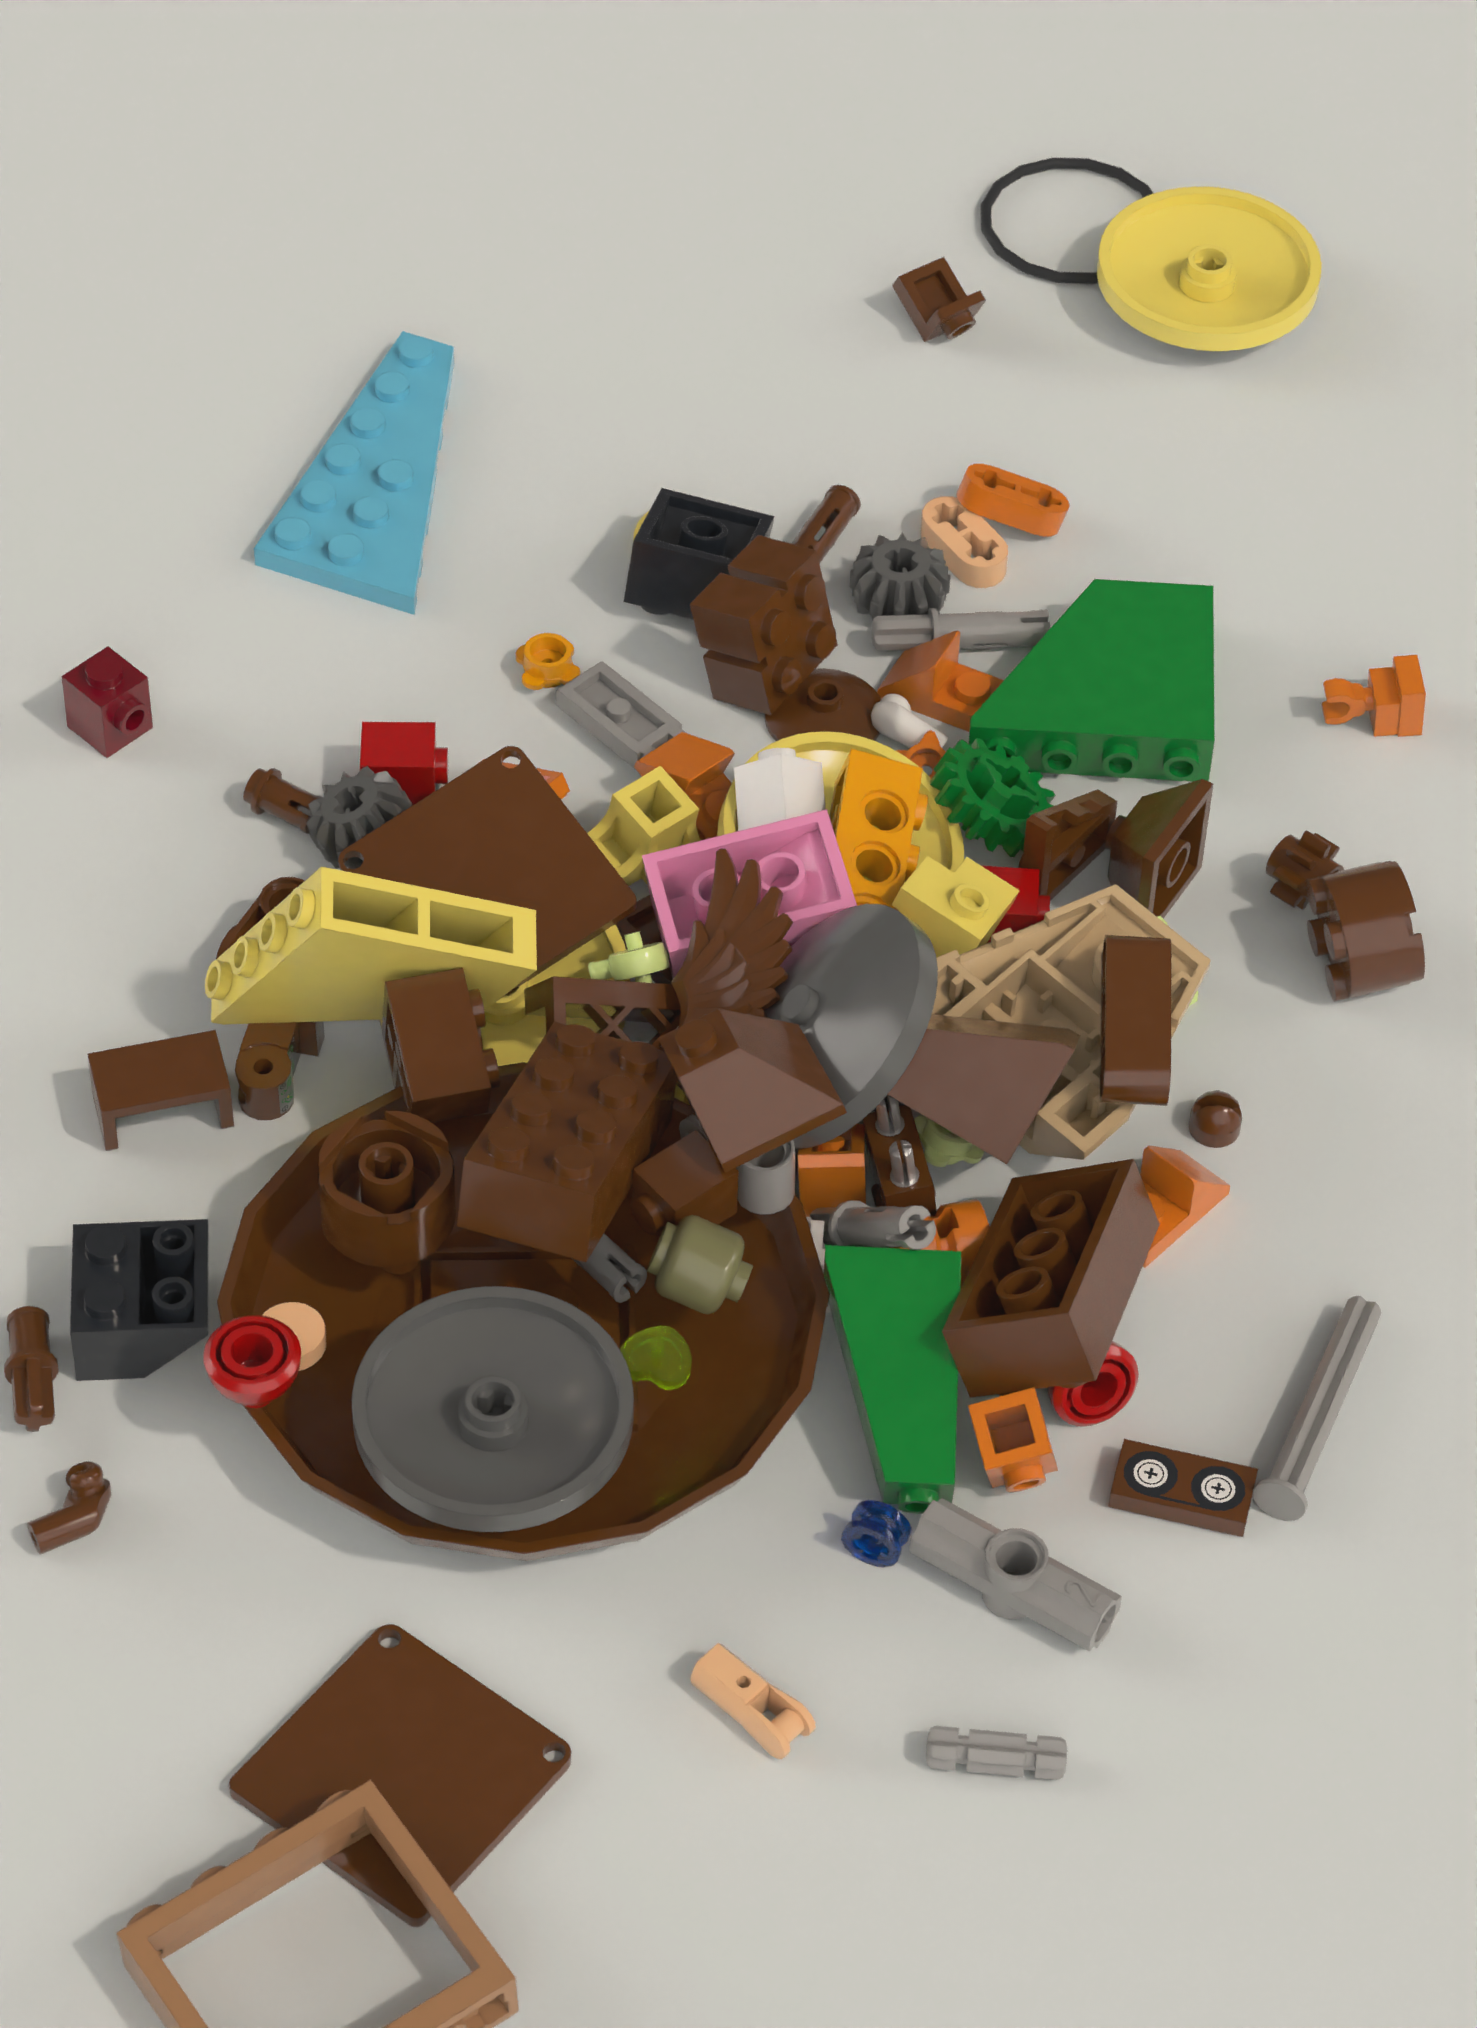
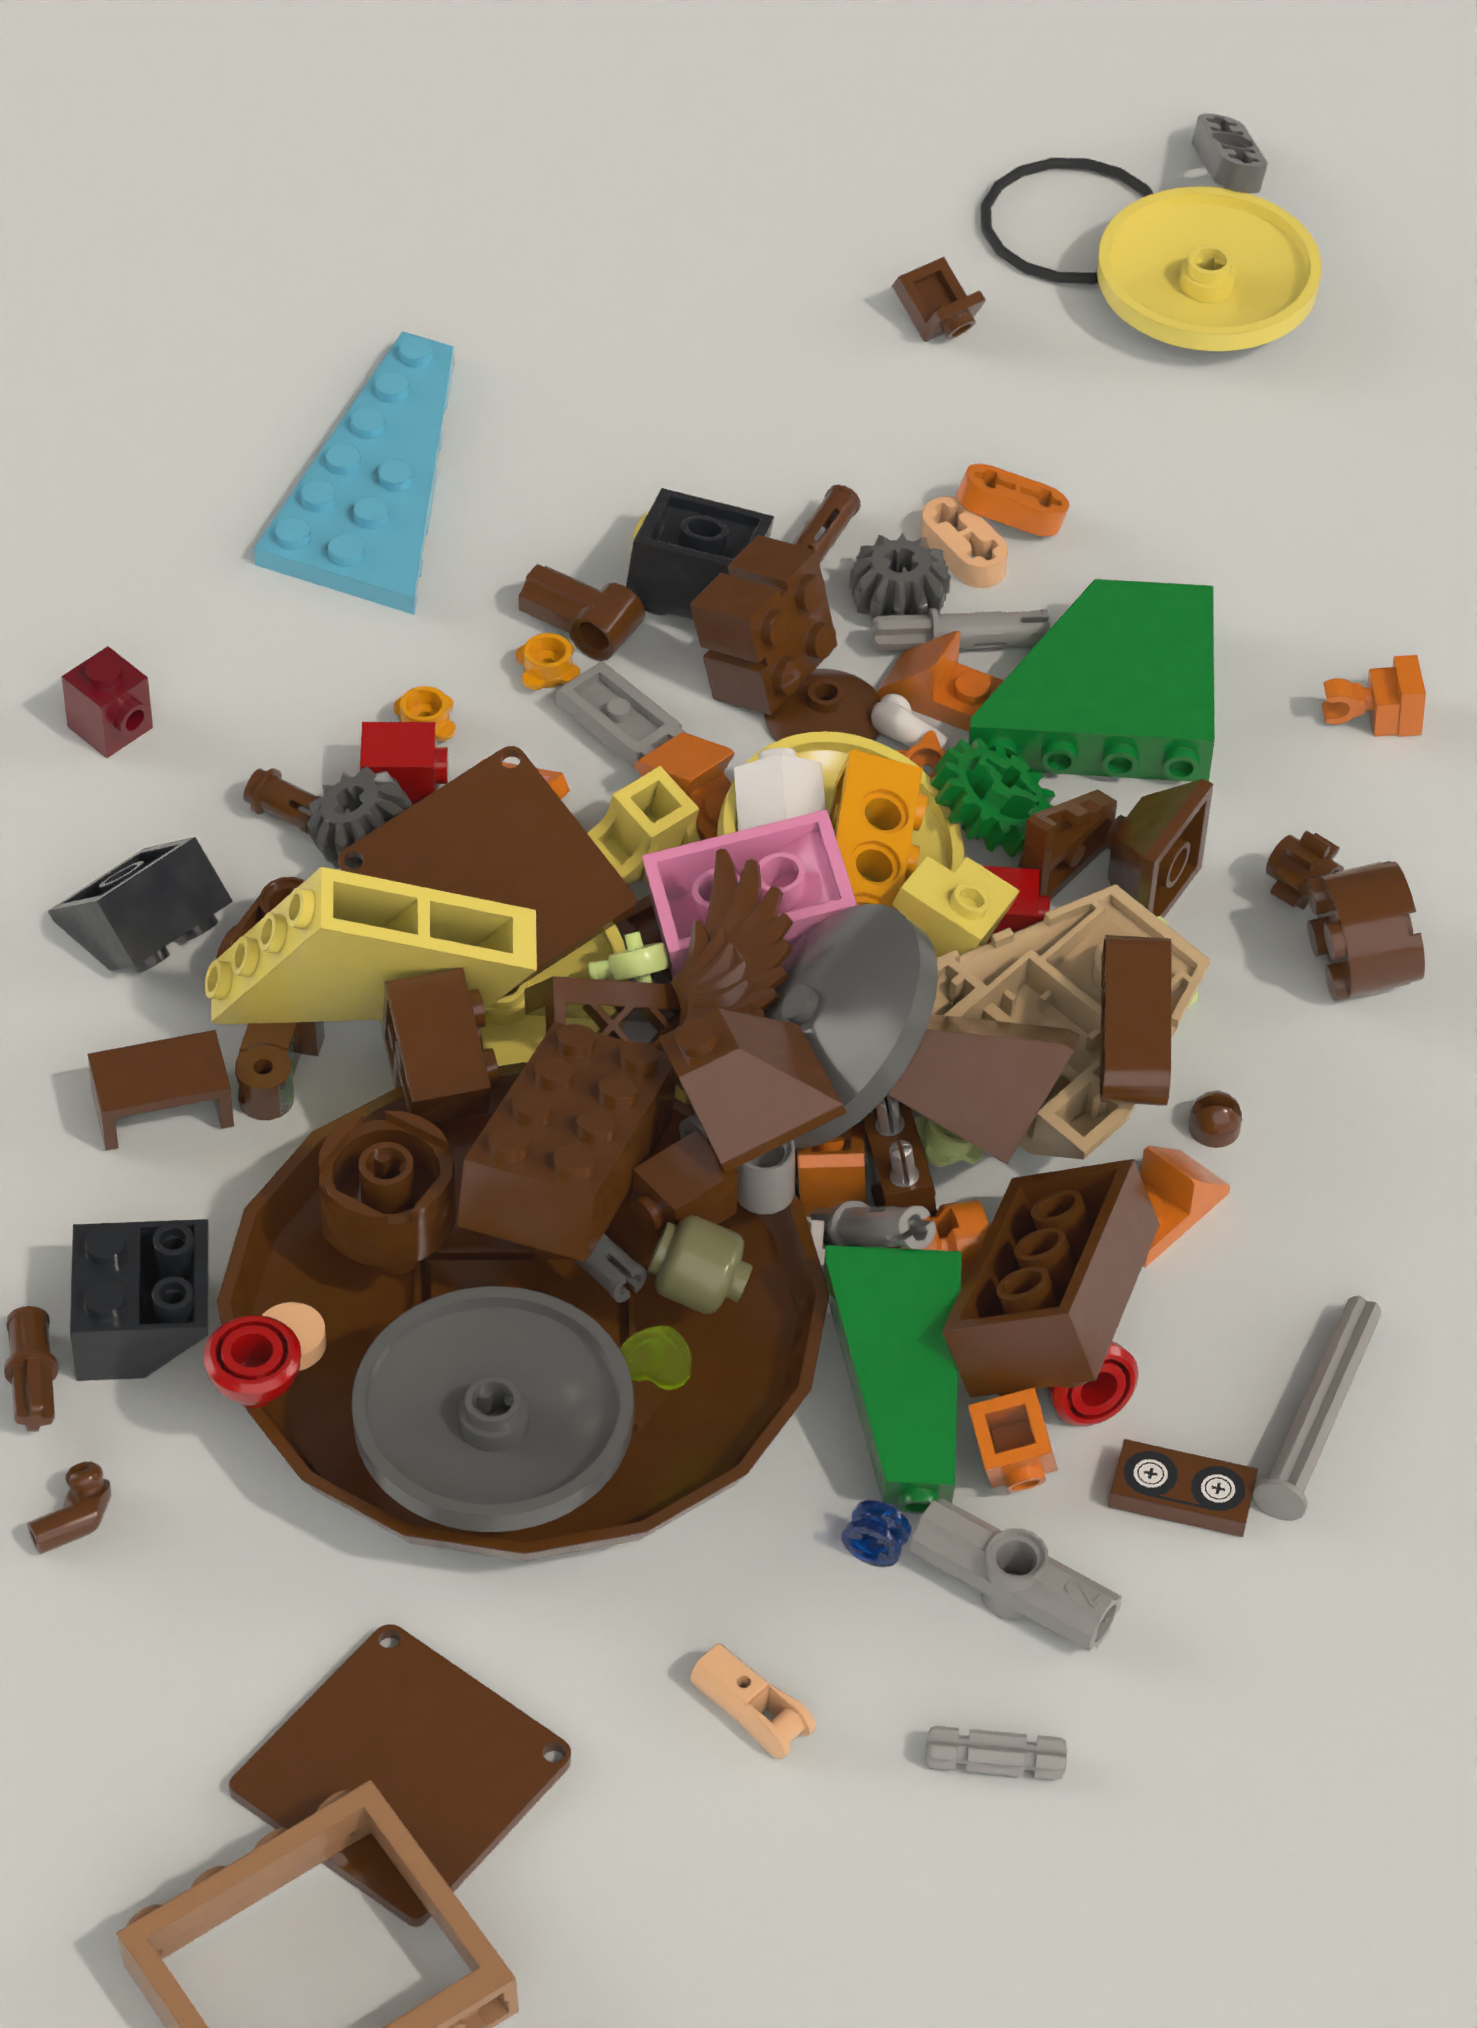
(145, 905): none -> black slope
(427, 705): none -> light orange plate
(593, 617): none -> reddish brown piece
(1229, 153): none -> dark grey beam

